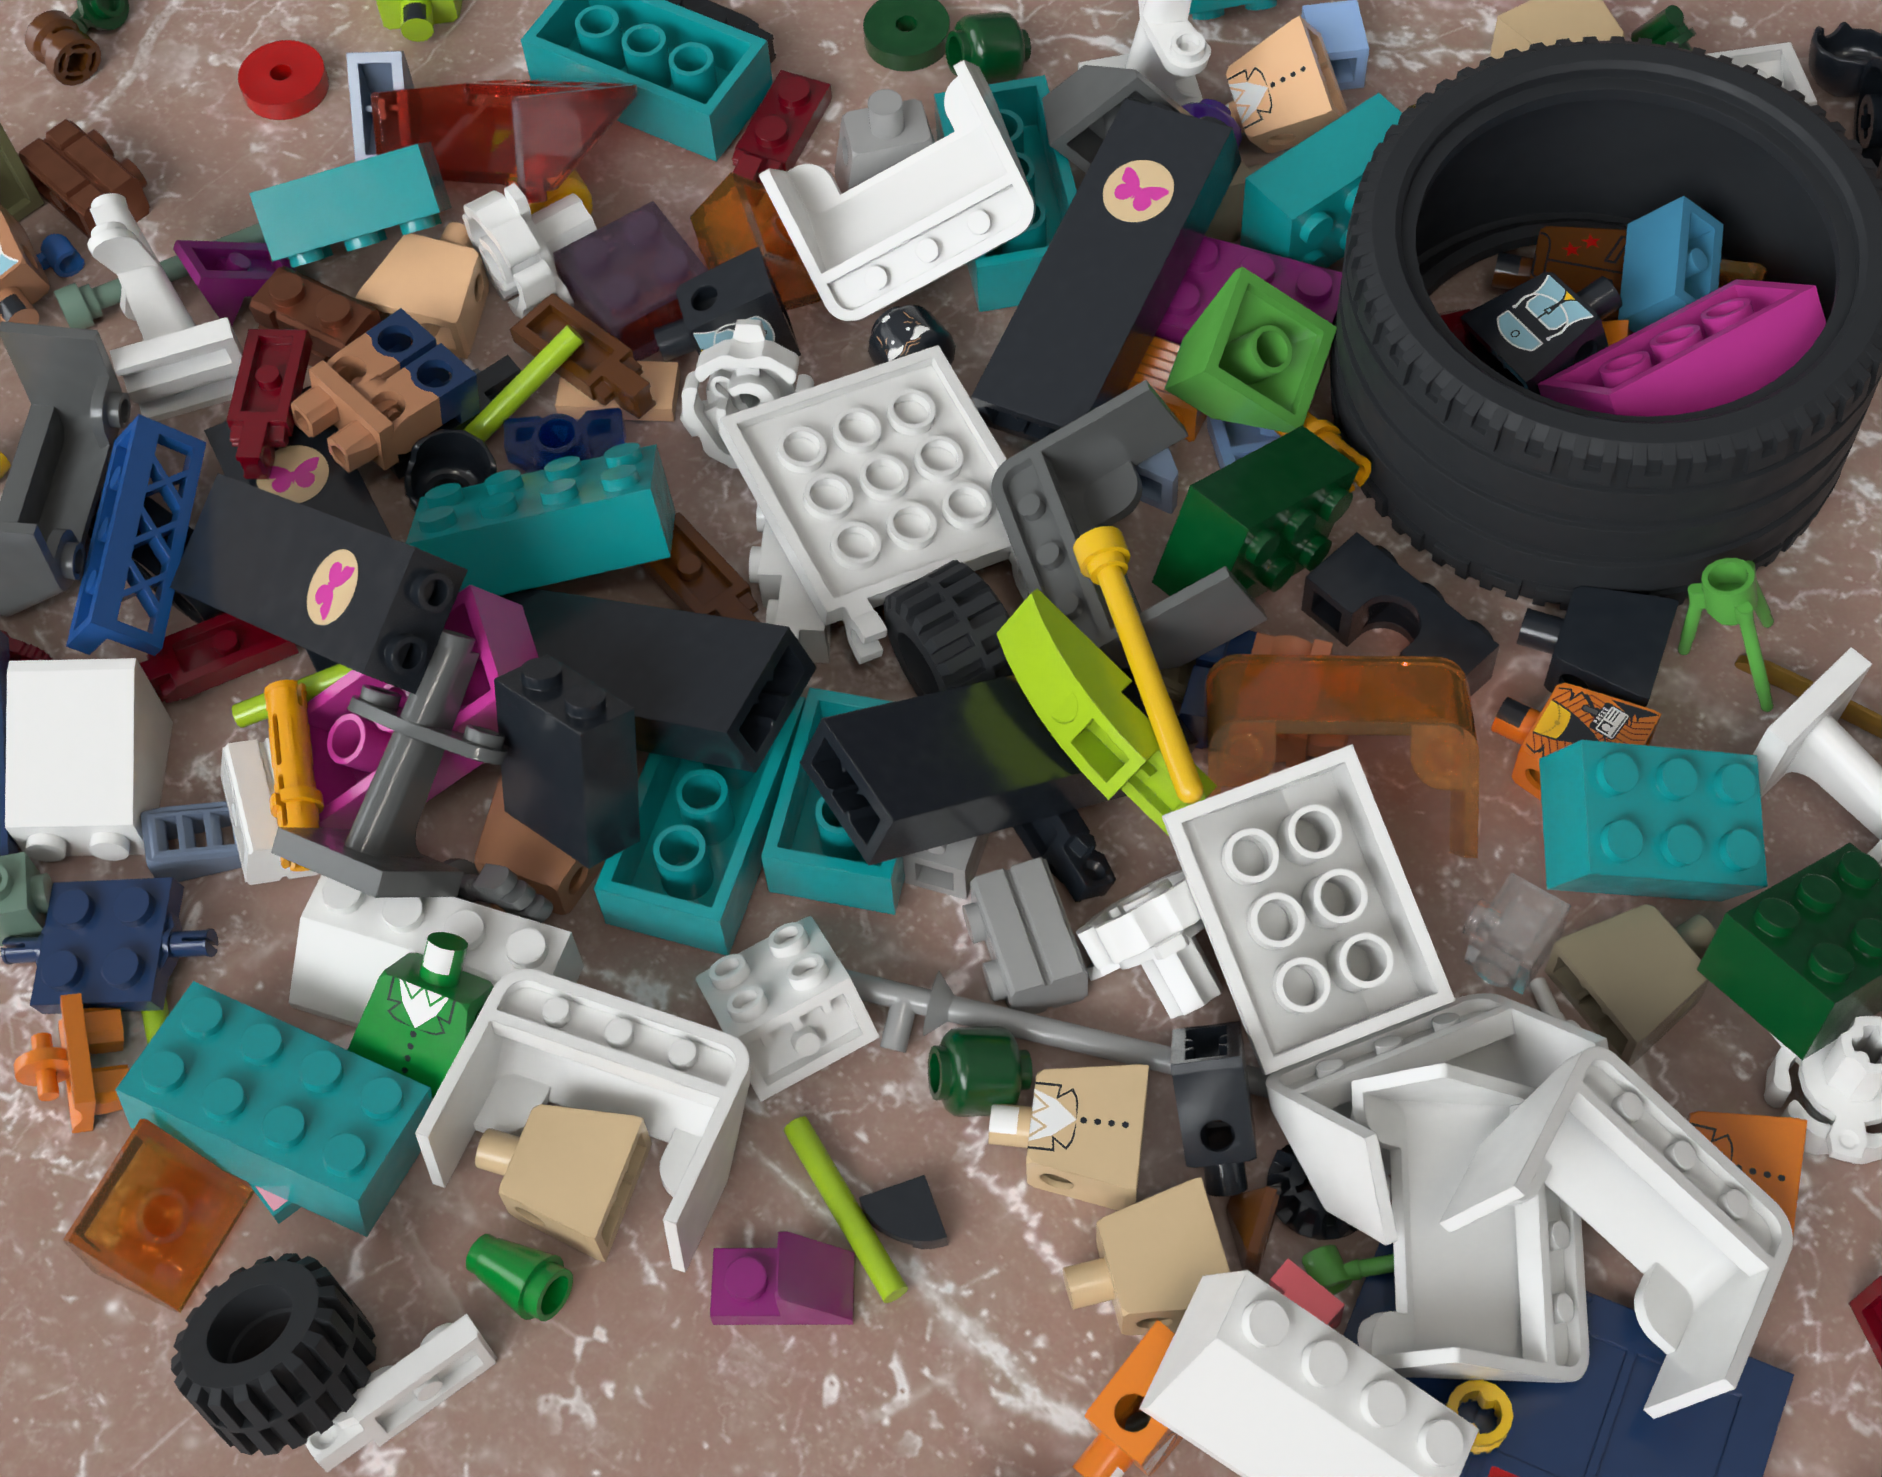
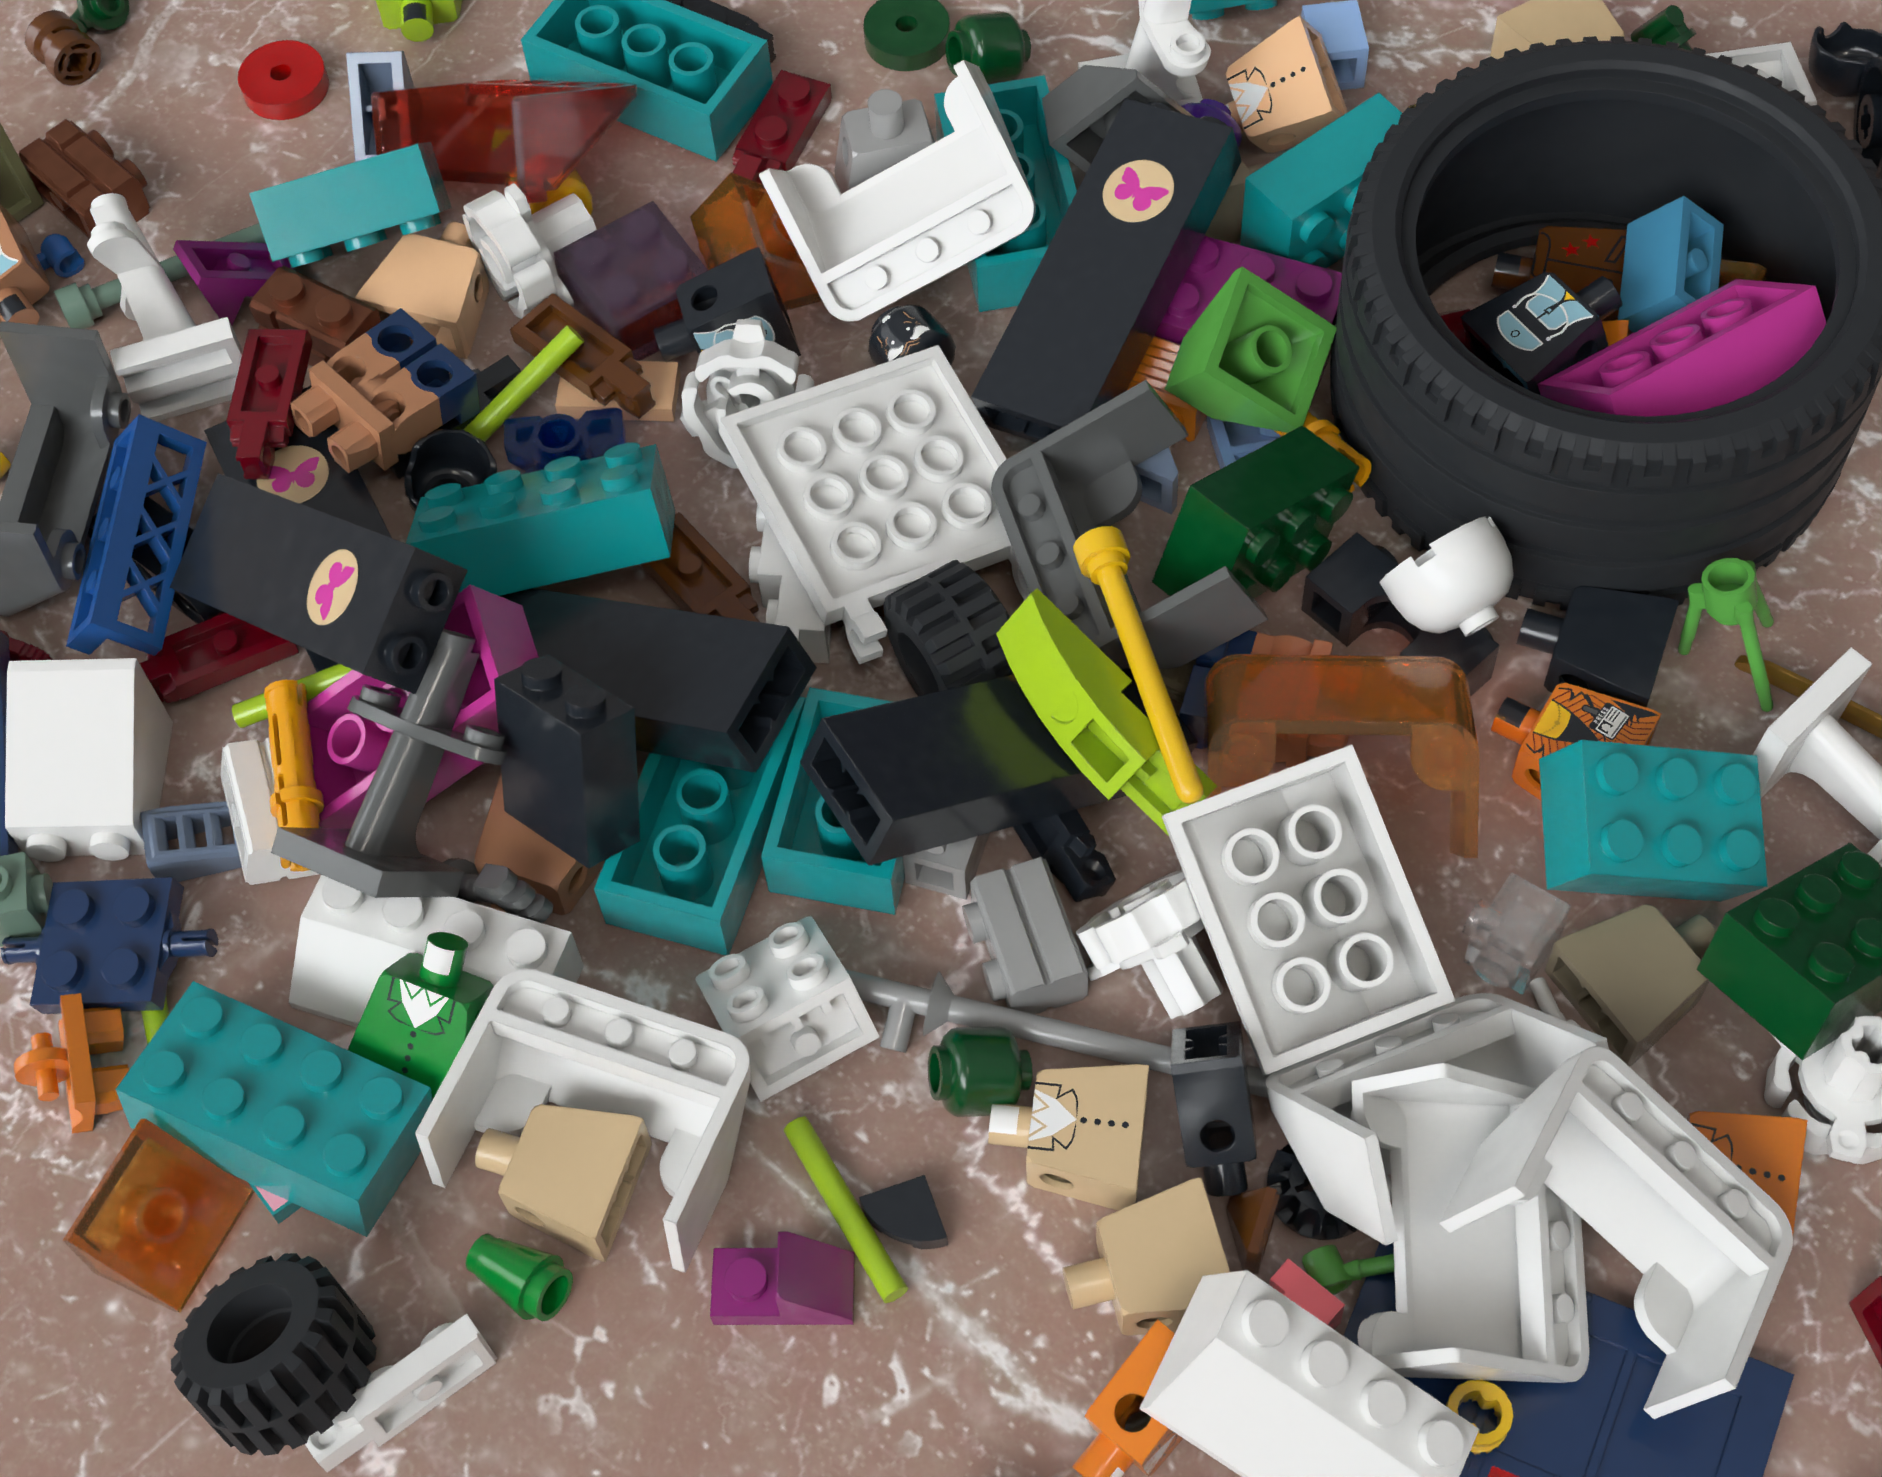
(1454, 580): none -> white cylinder

